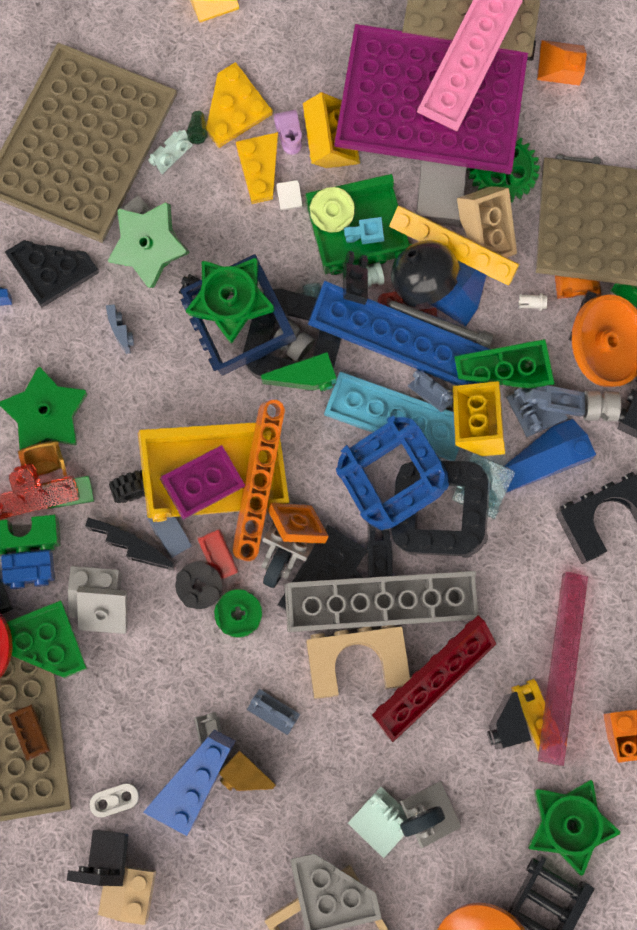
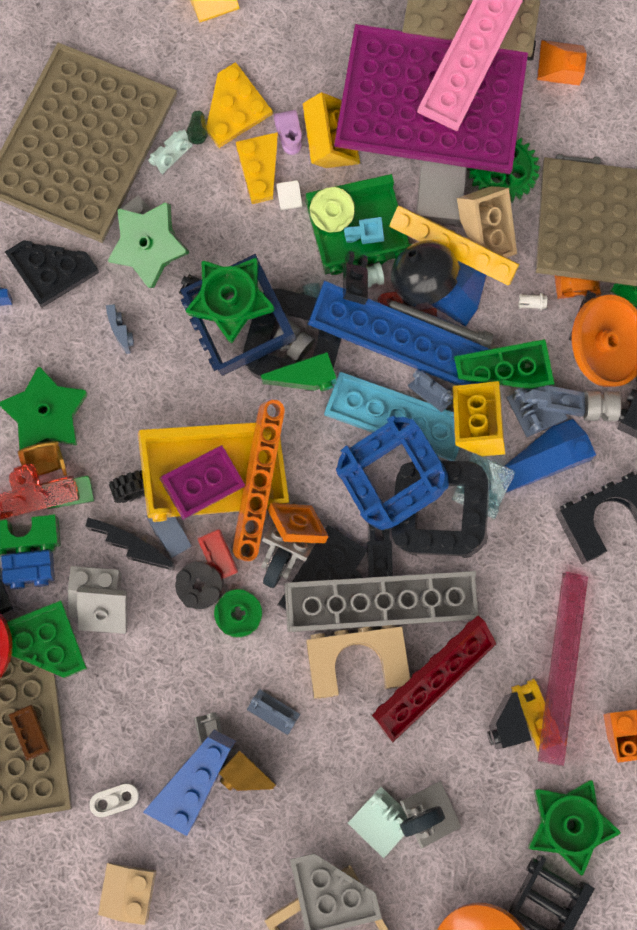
(105, 860): black bracket -> none

